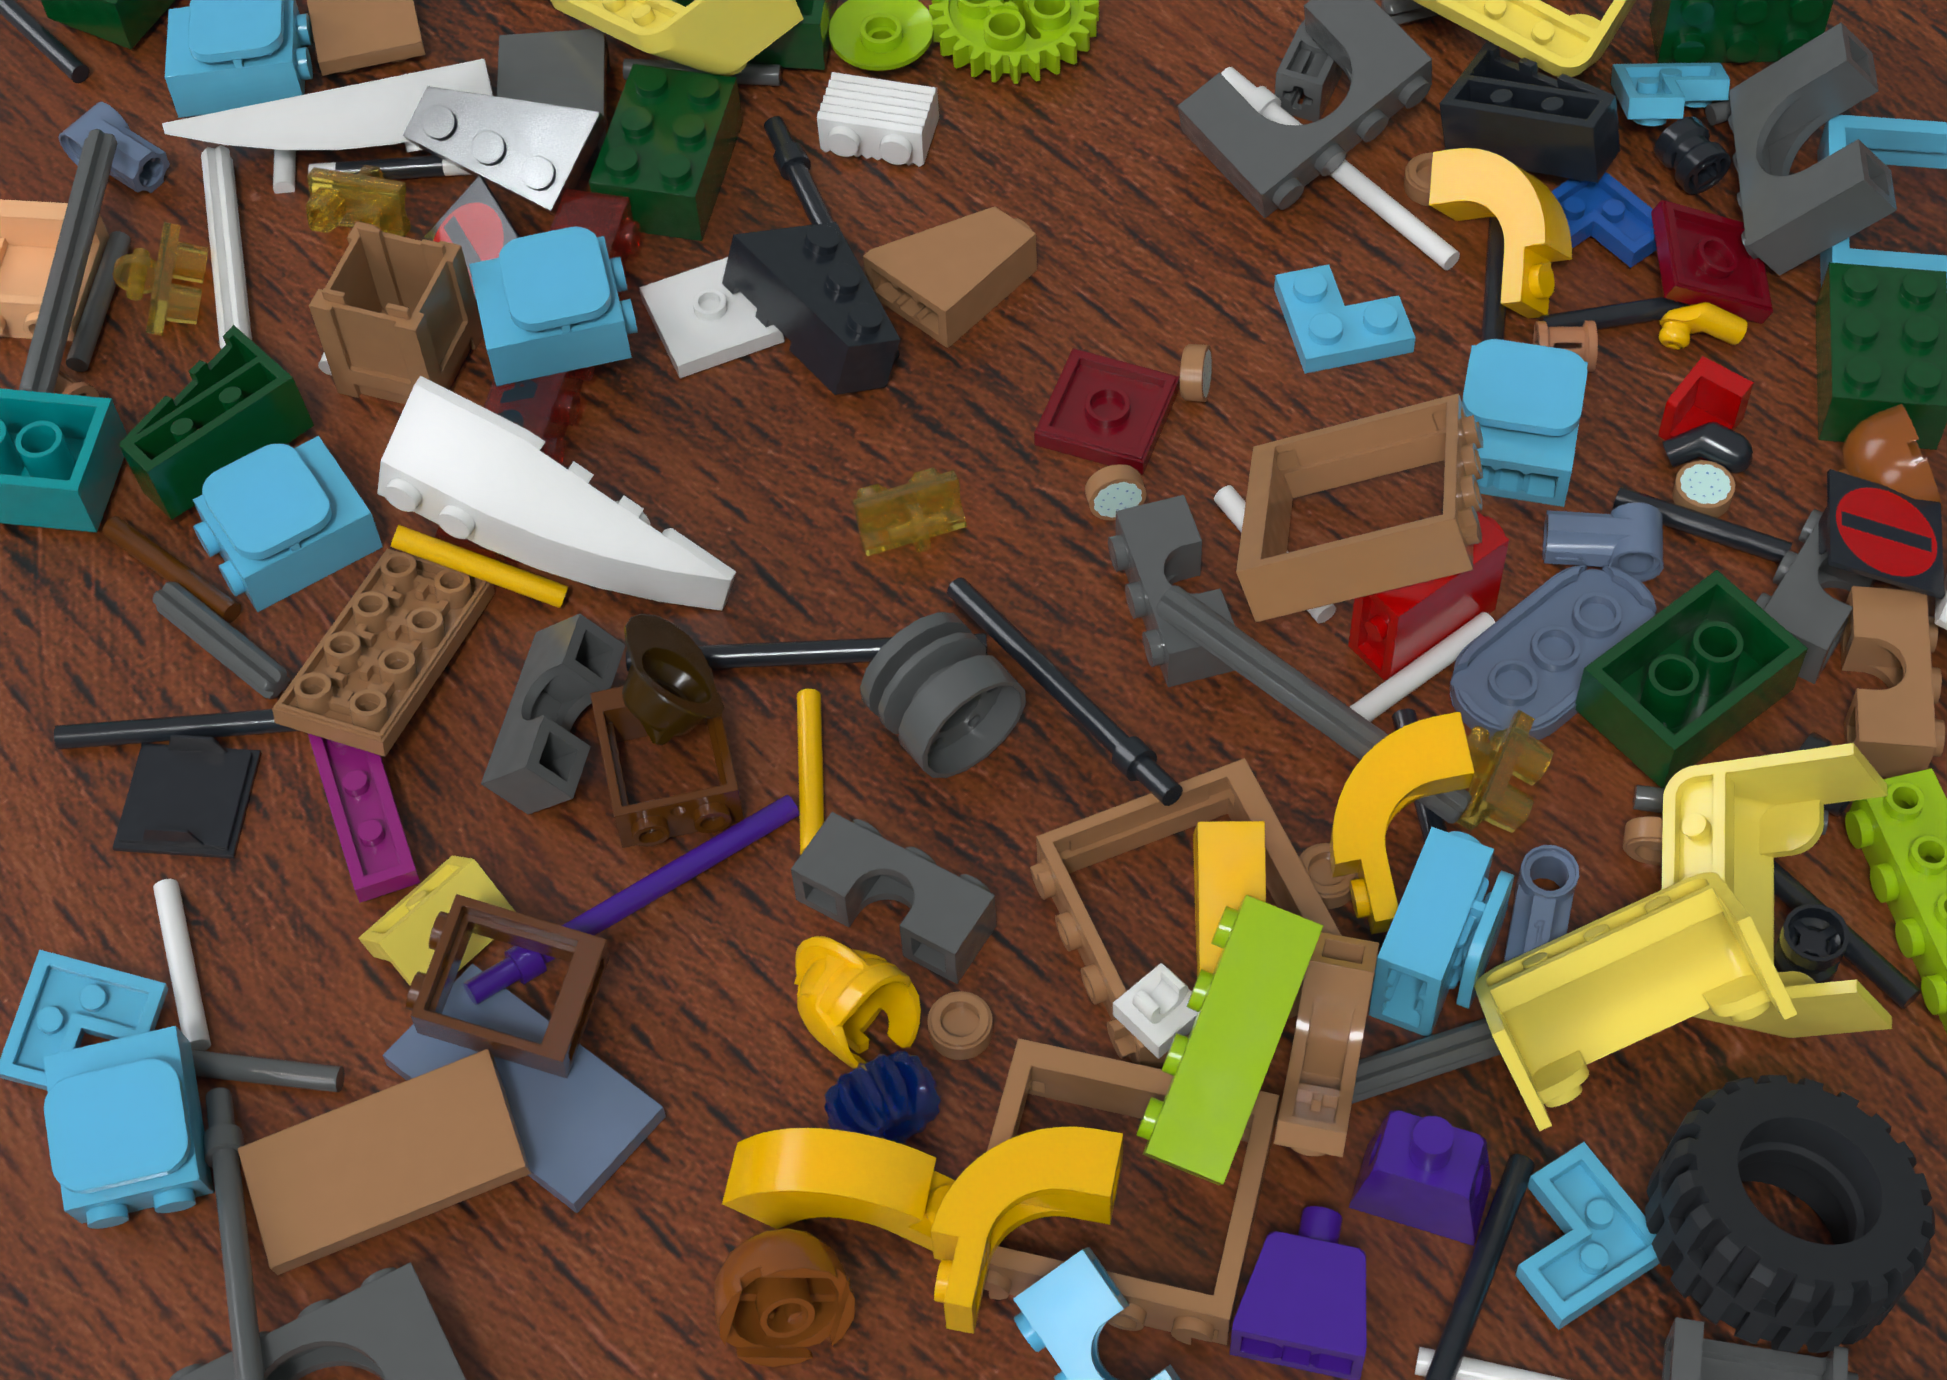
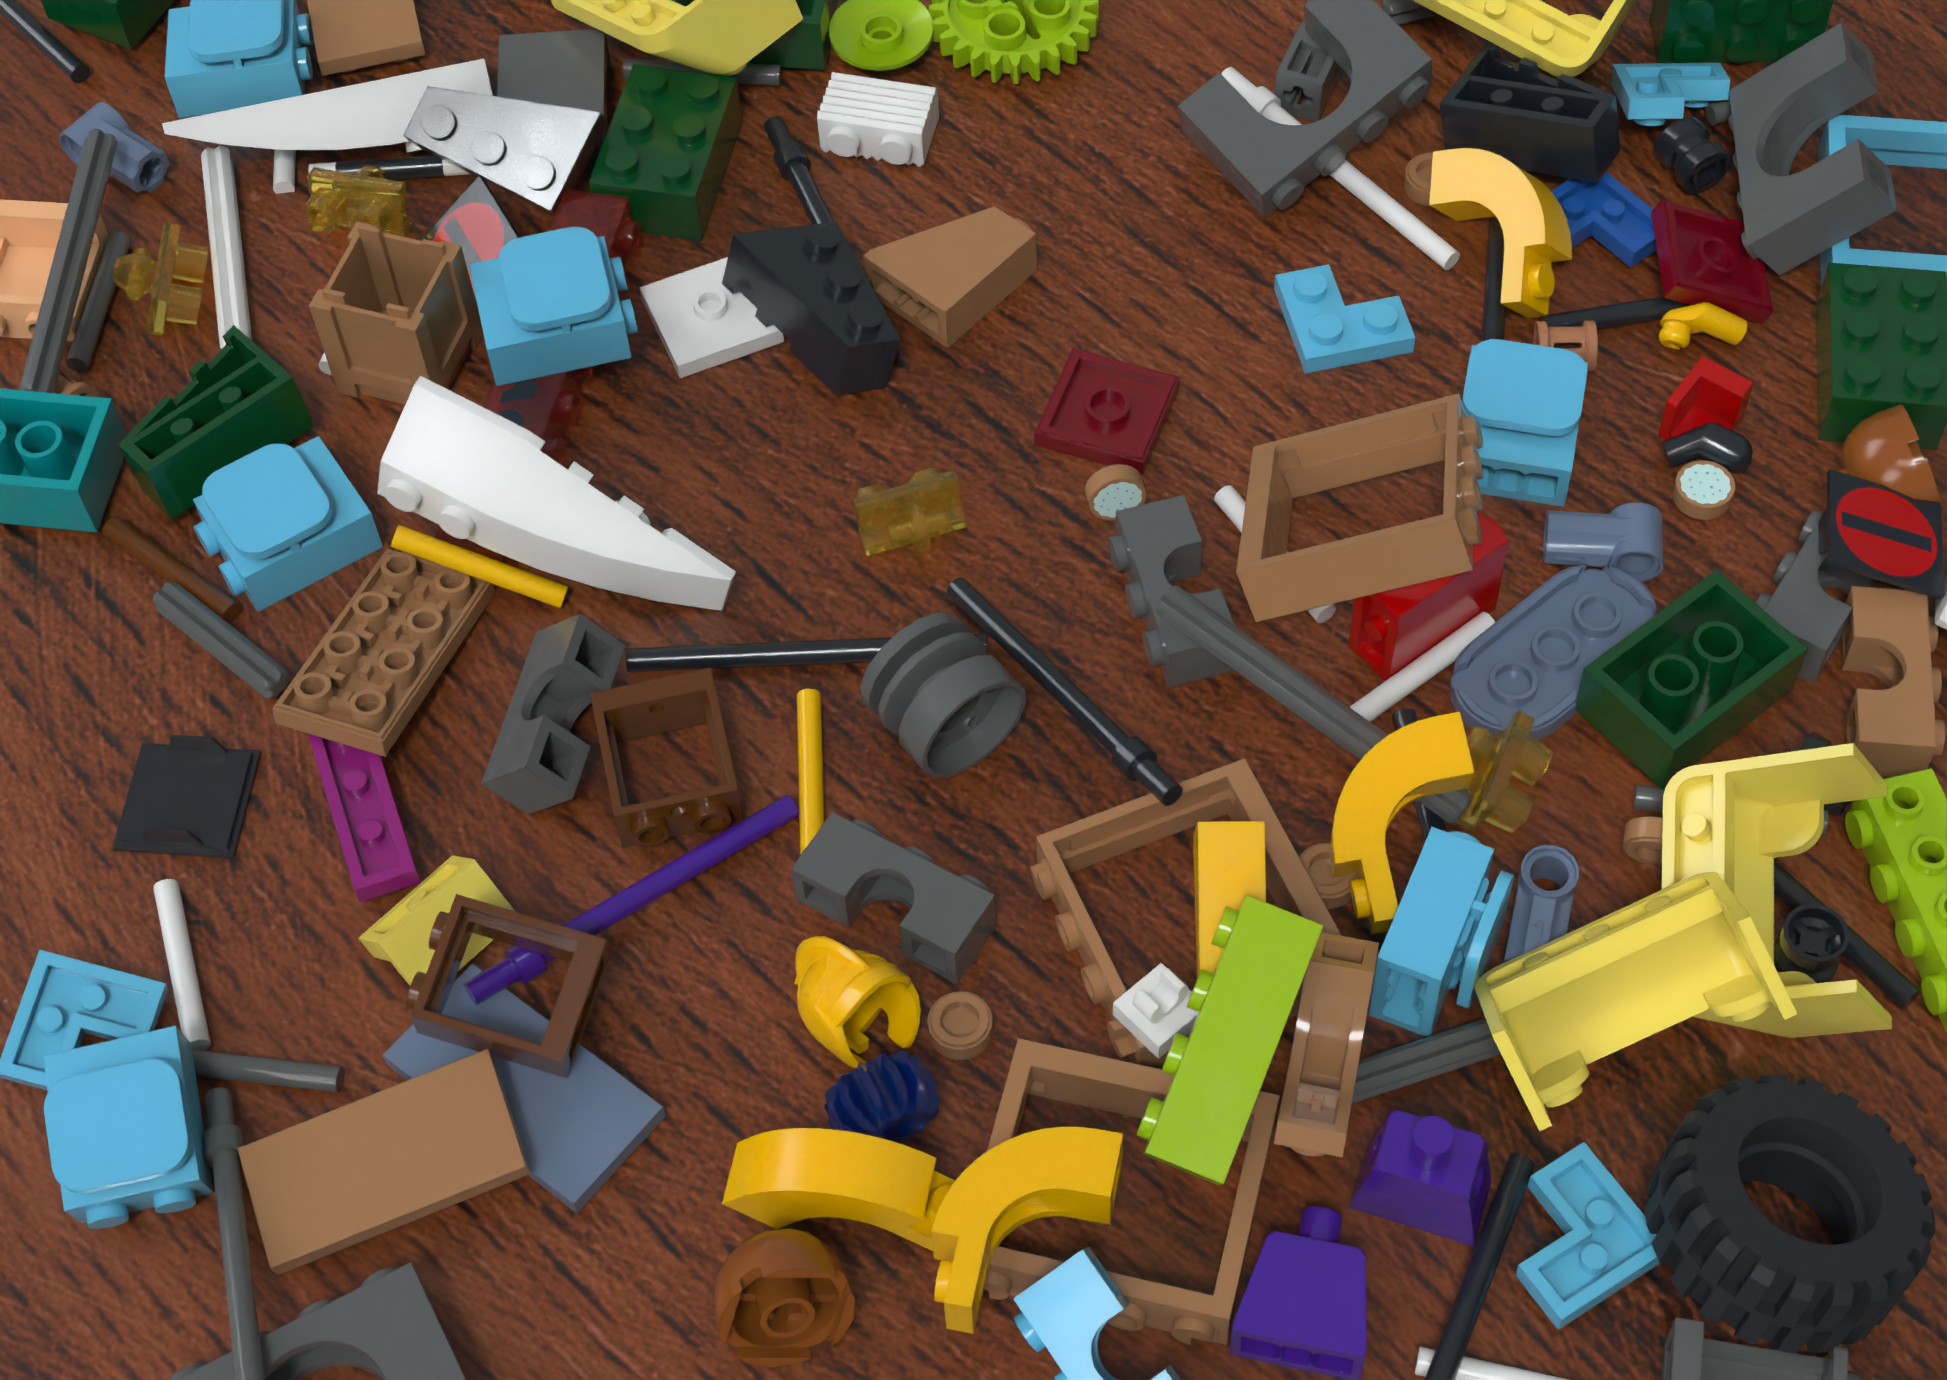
(162, 728): black bar -> none
(667, 680): dark brown piece -> none
(1196, 372): medium nougat tile -> none
(1710, 527): black bar -> none

